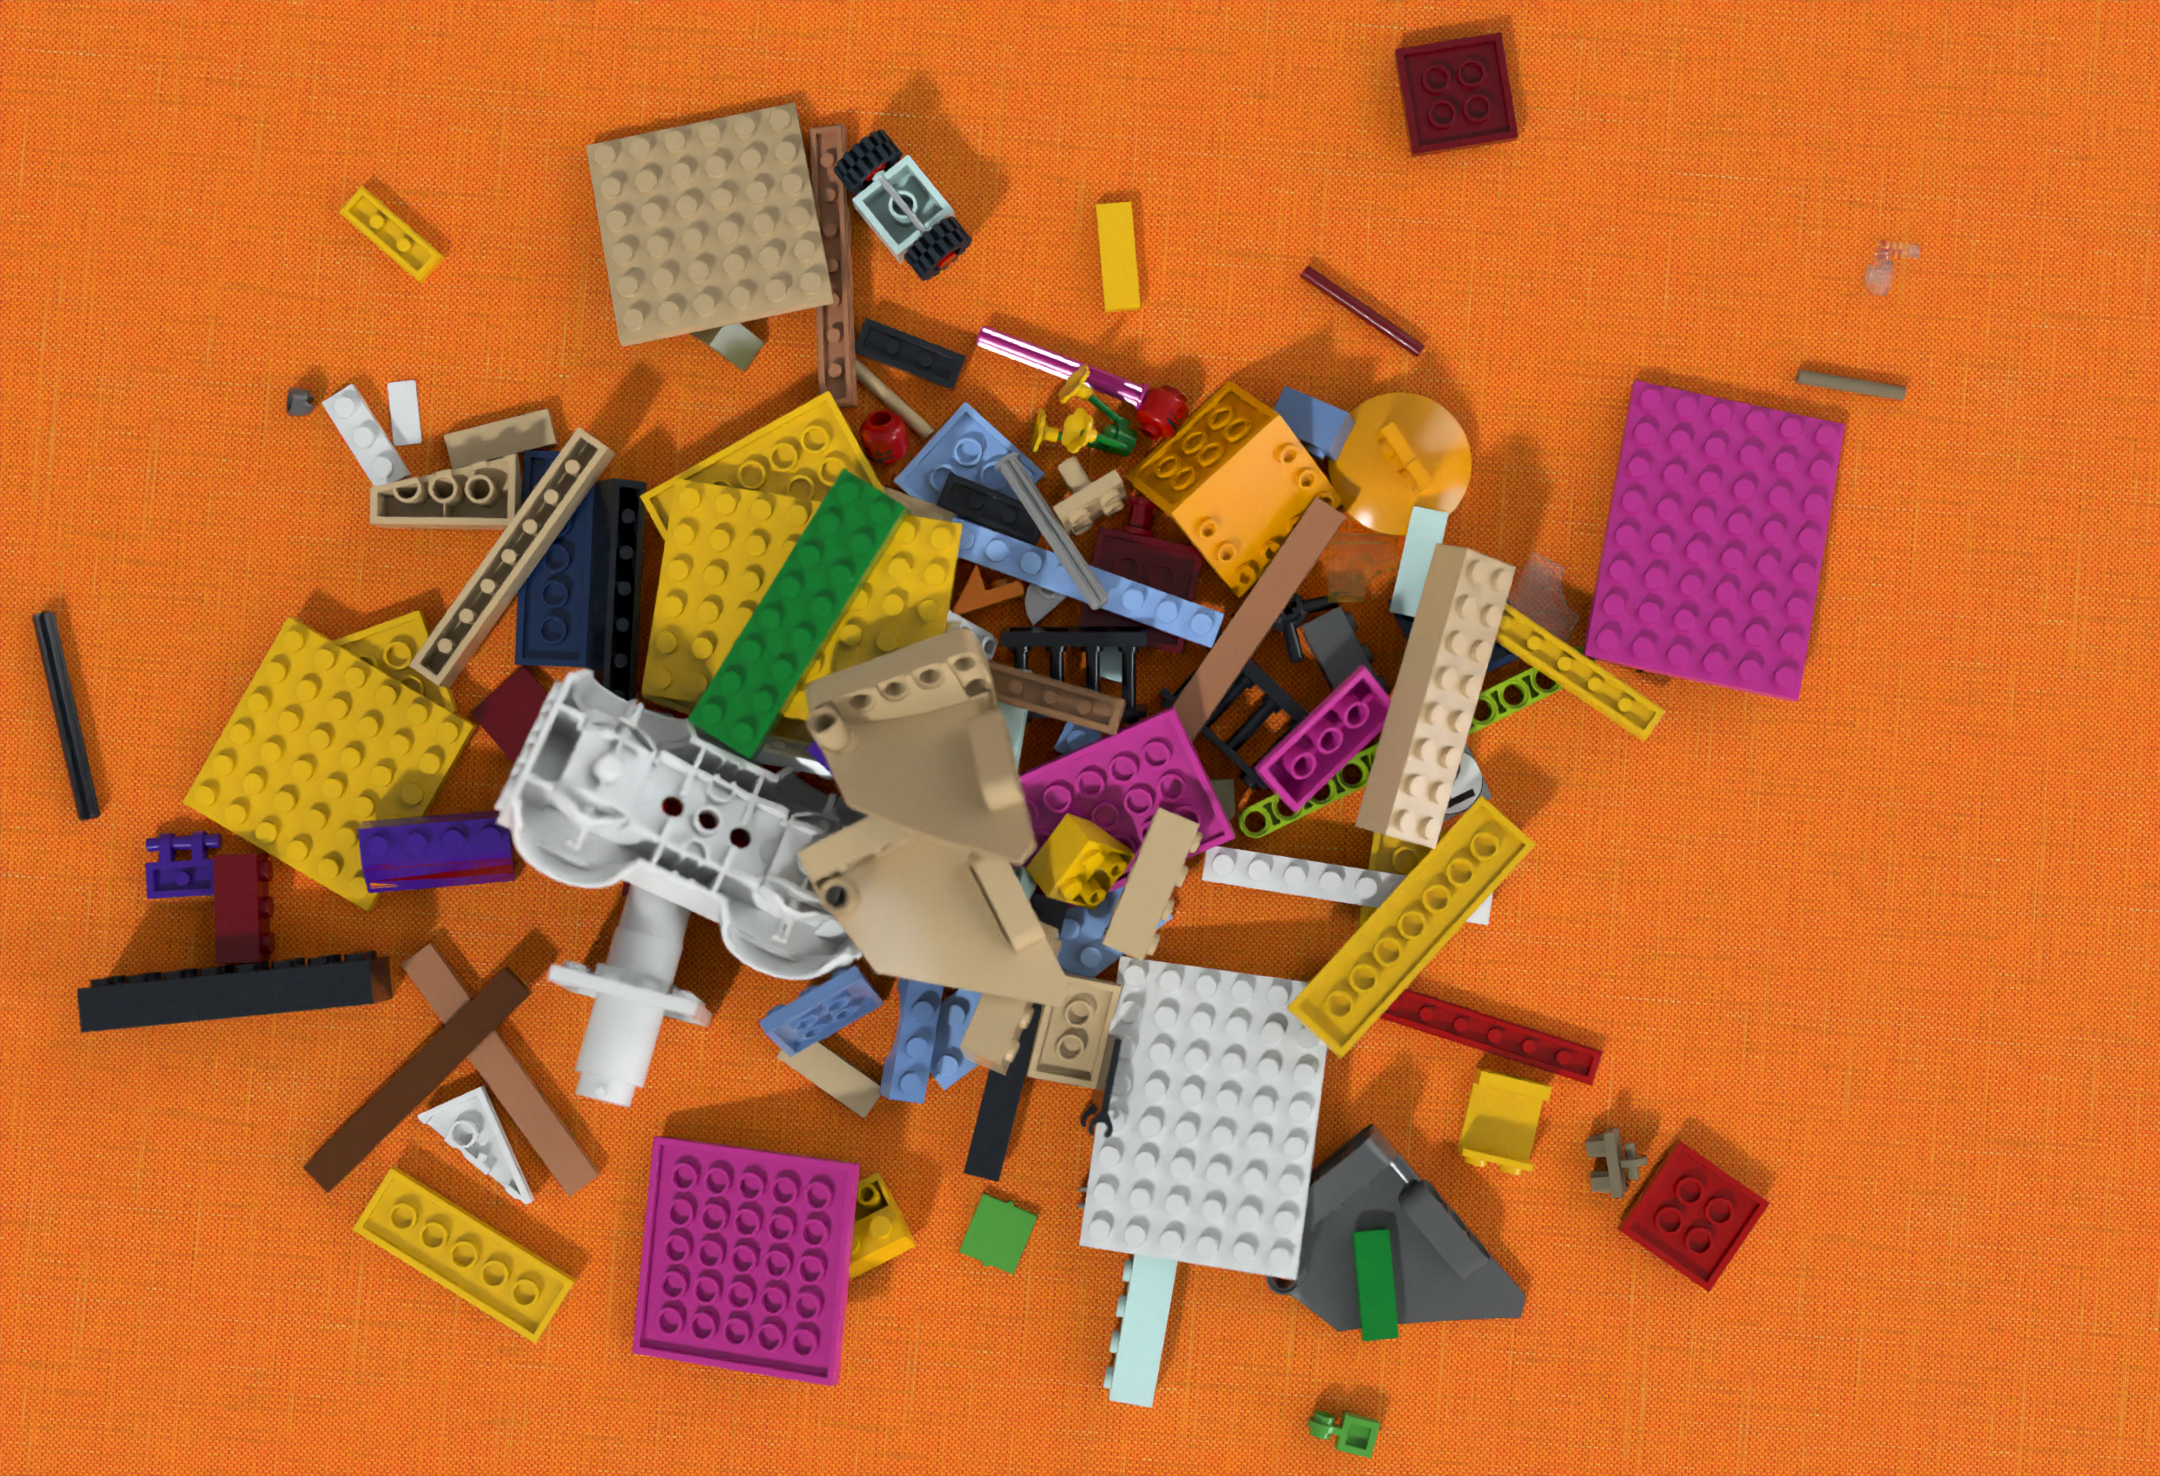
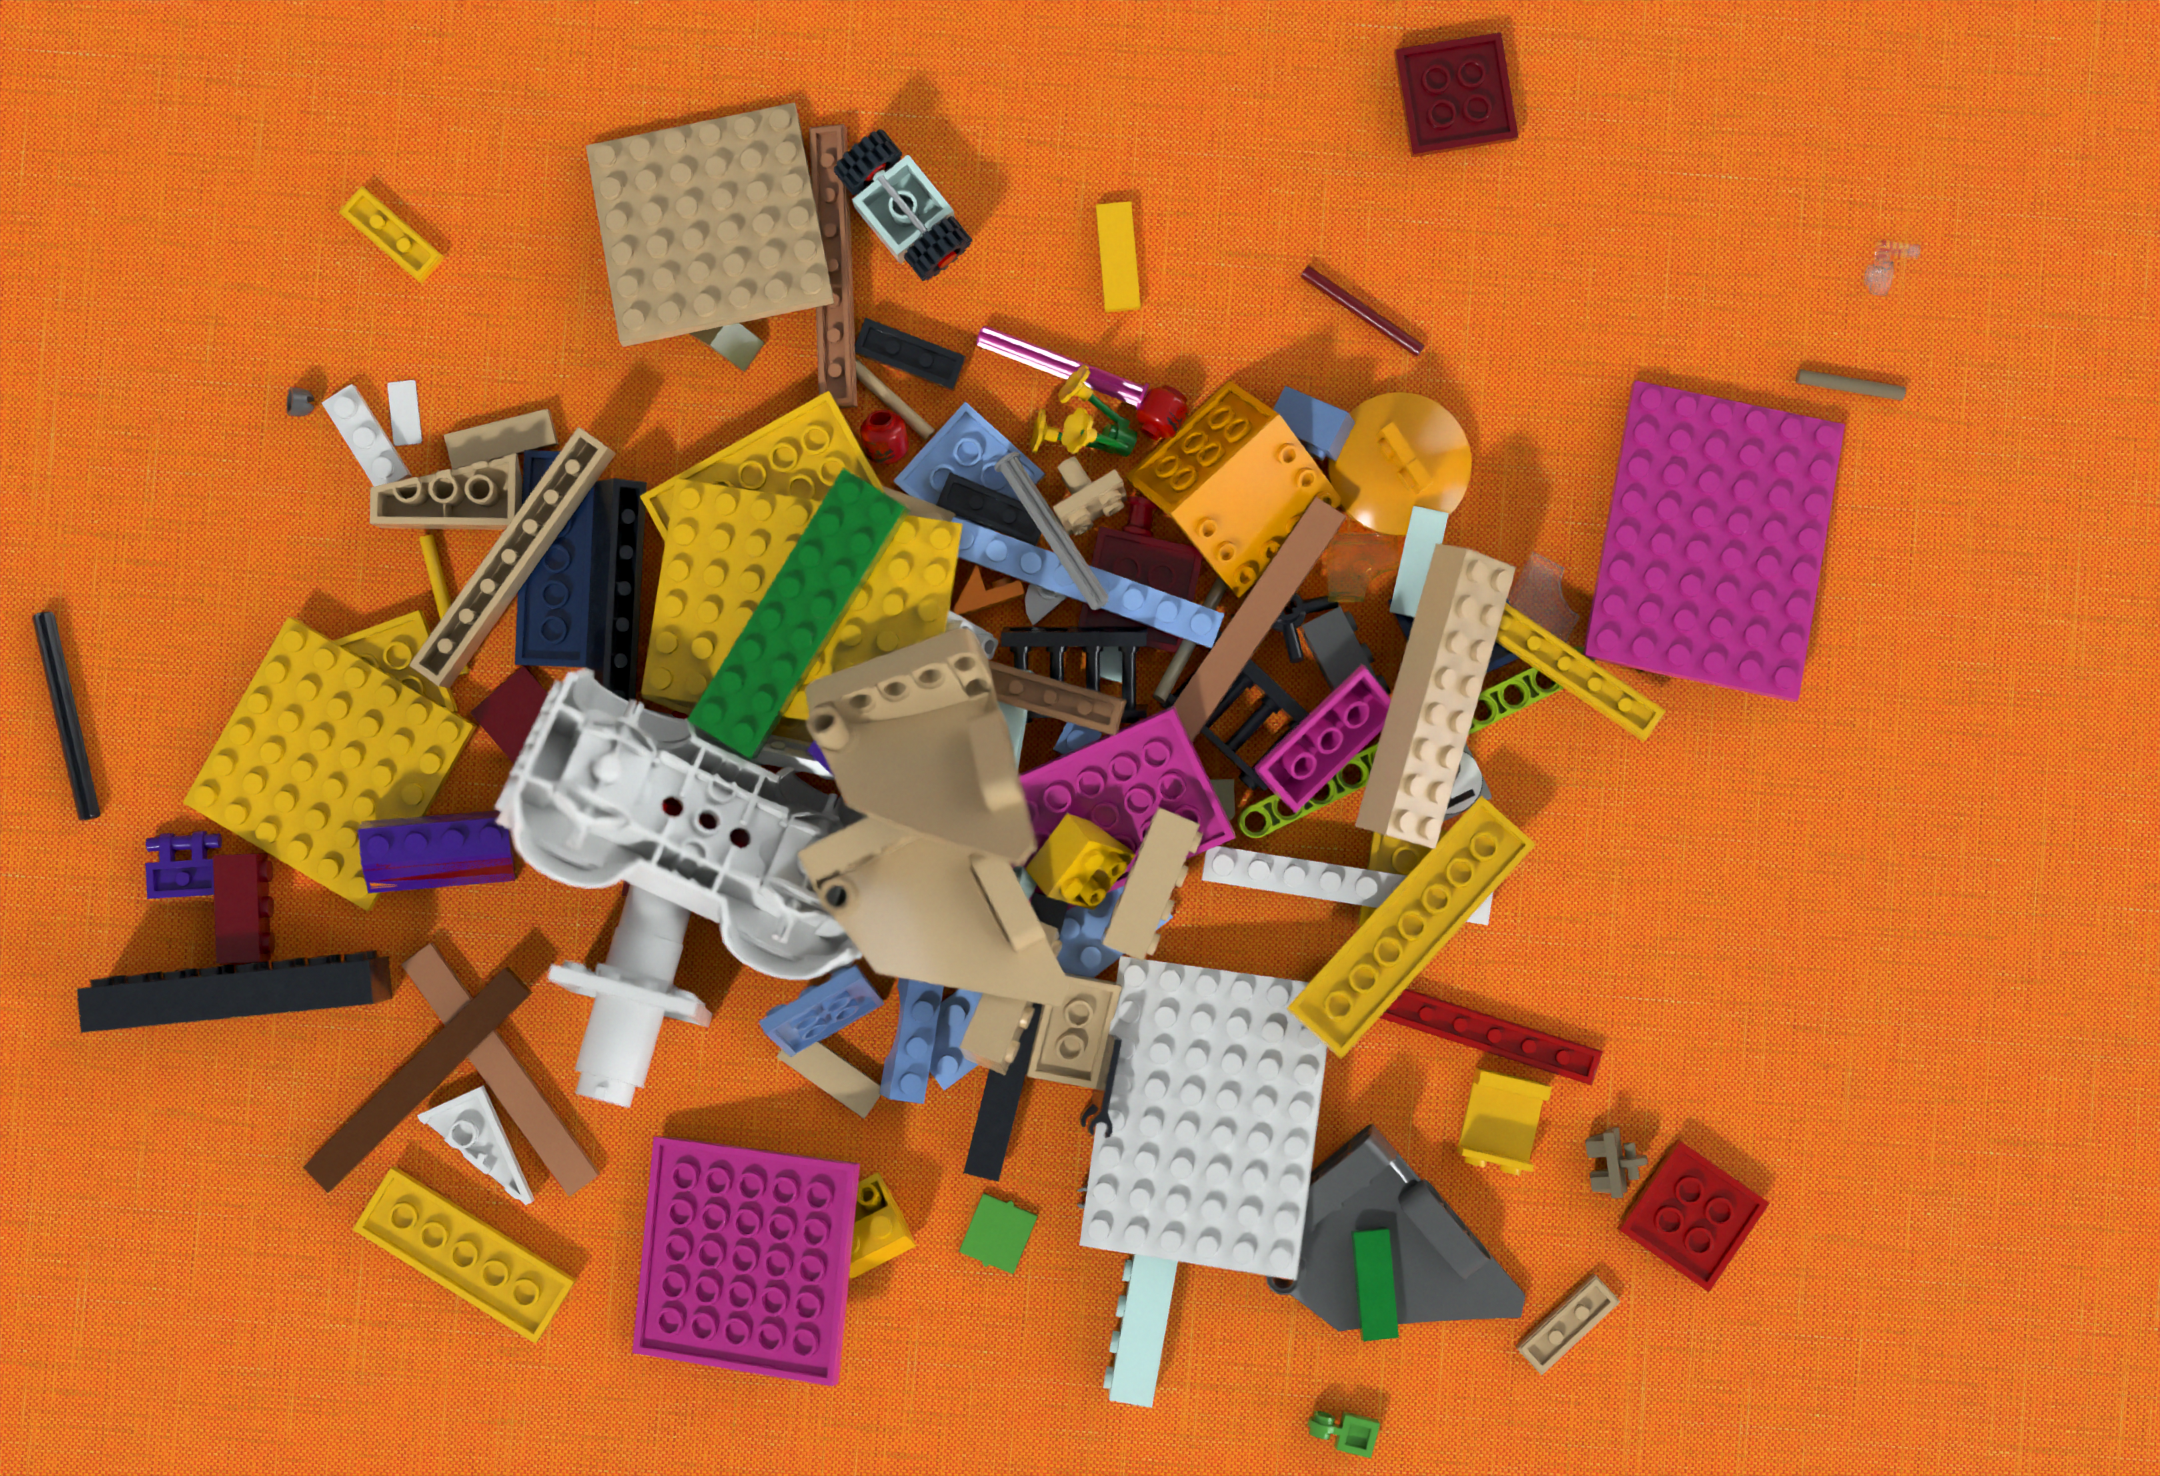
(437, 579): none -> yellow bar
(1186, 647): none -> dark tan bar
(1567, 1324): none -> tan tile

